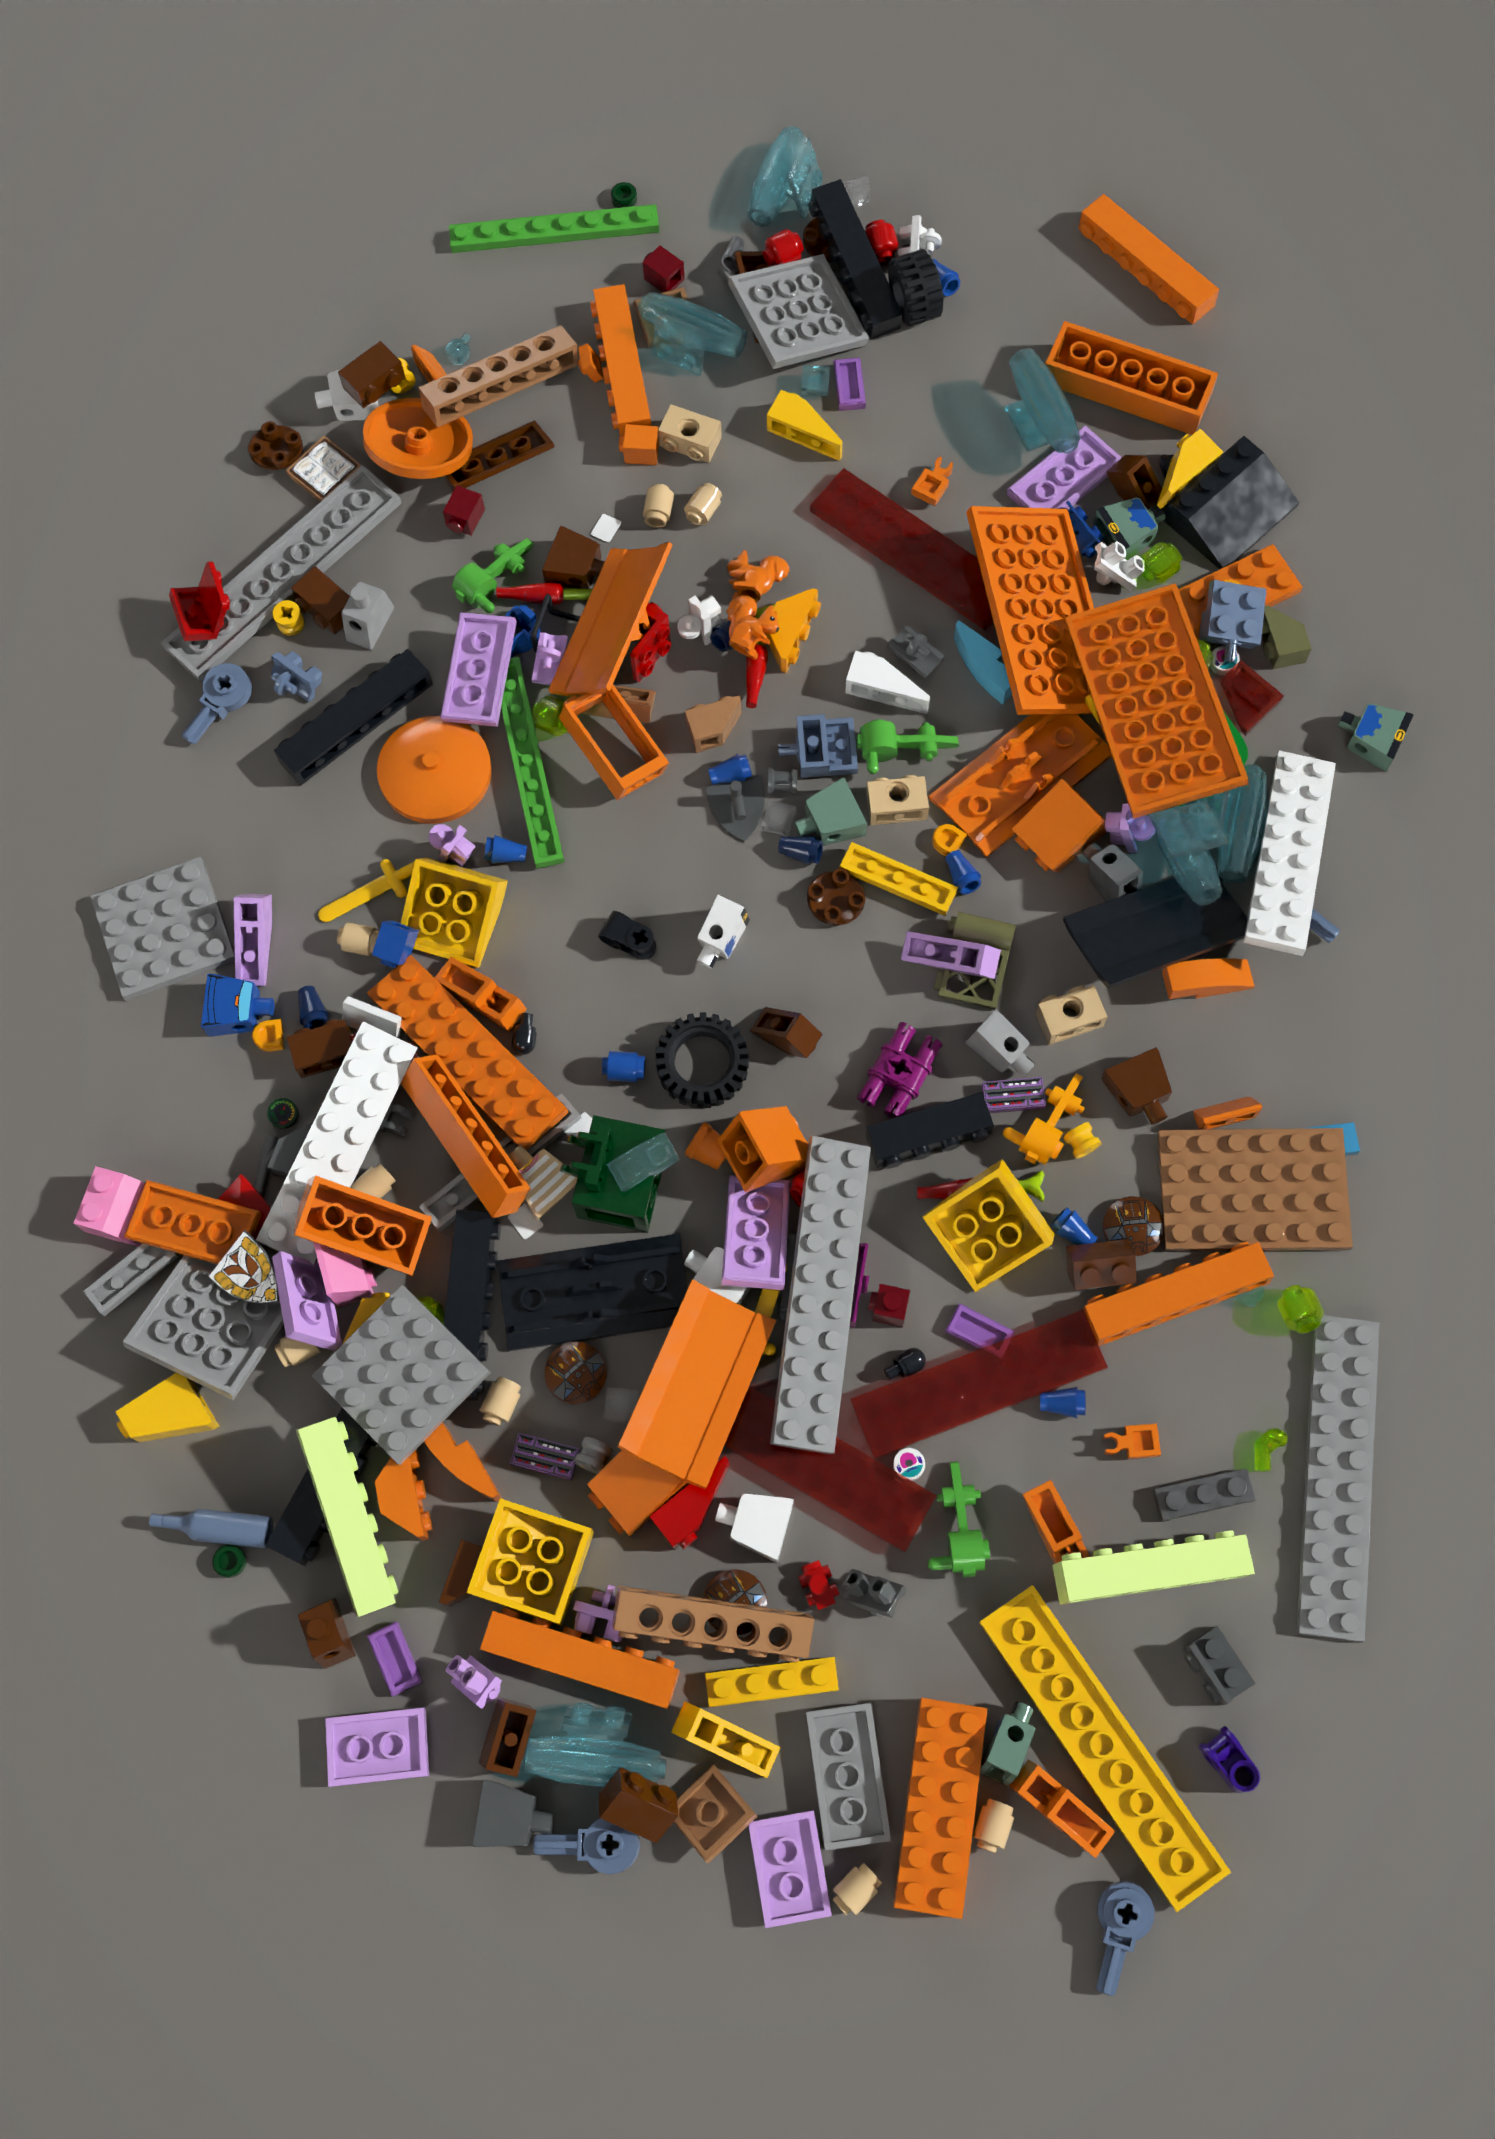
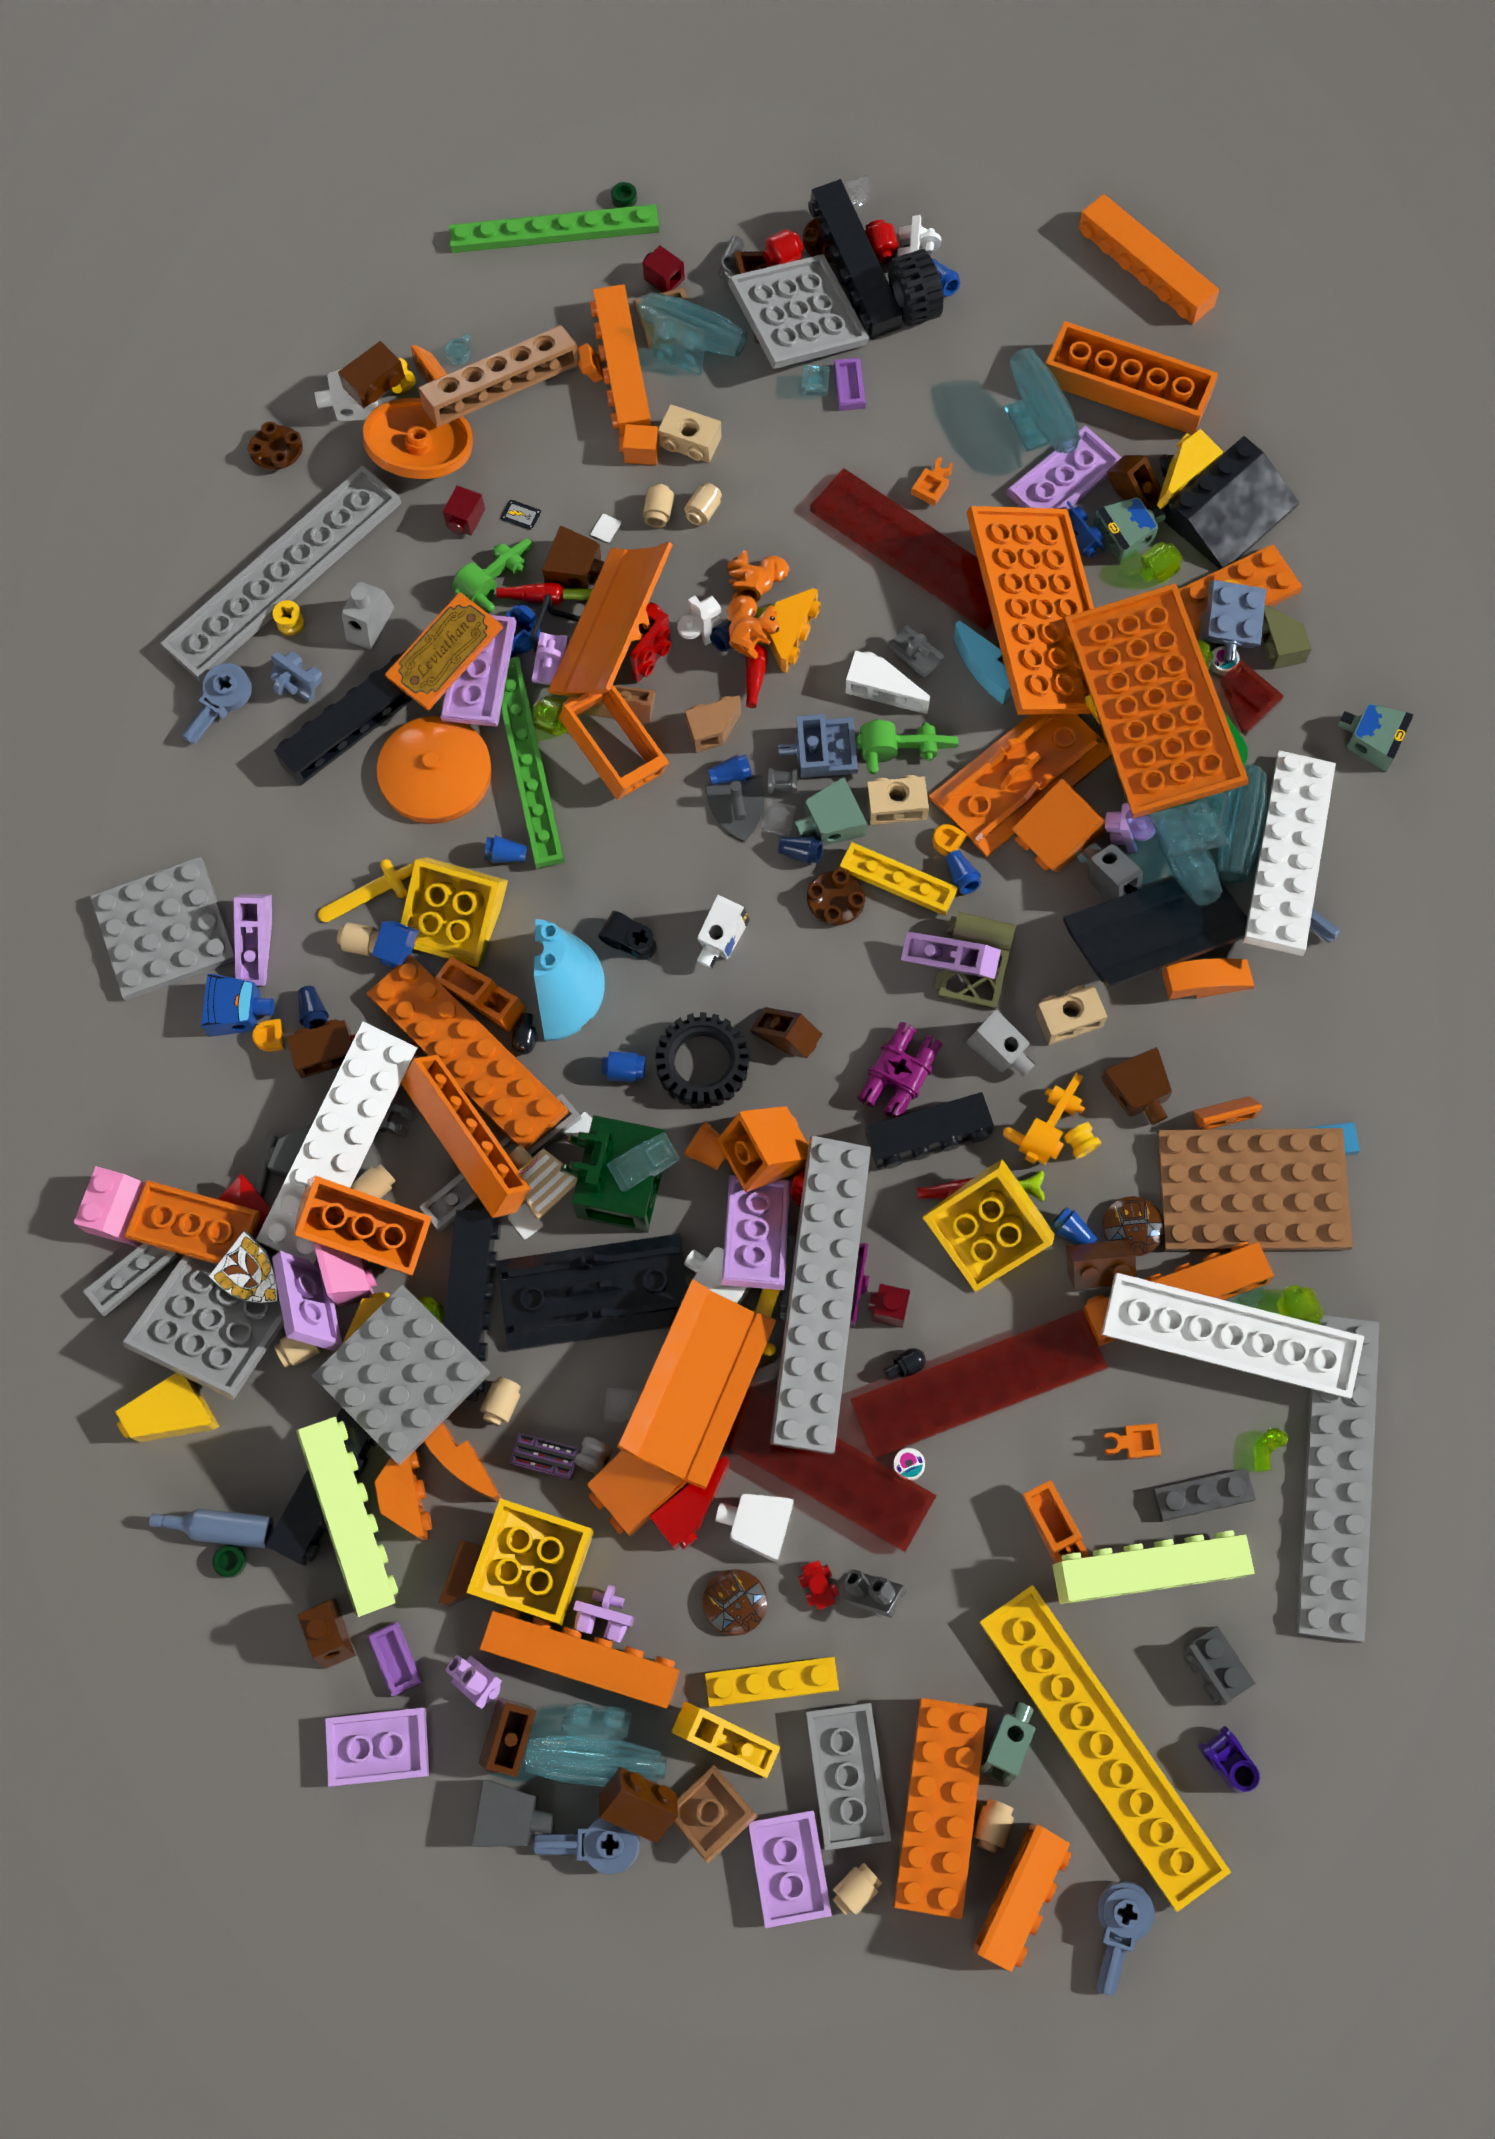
(201, 608): red bracket -> none
(283, 1113): tile -> none
(321, 599): reddish brown brick -> none
(322, 468): tile -> none
(357, 1012): white tile -> none
(444, 651): none -> tile
(452, 845): lavender hips -> none
(501, 455): reddish brown slope -> none
(521, 514): none -> sticker
(566, 981): none -> medium azure cone
(575, 1372): reddish brown dish -> none
(632, 1601): medium nougat brick -> none
(786, 172): clear light blue plate -> none
(799, 422): yellow slope -> none
(965, 1547): bright green piece -> none
(976, 1328): medium lavender tile -> none
(1014, 1094): tile -> none
(1021, 1897): none -> orange slope
(1062, 1808): orange slope -> none
(1065, 1402): blue cone -> none
(1115, 568): white hips -> none
(1233, 1335): none -> white plate

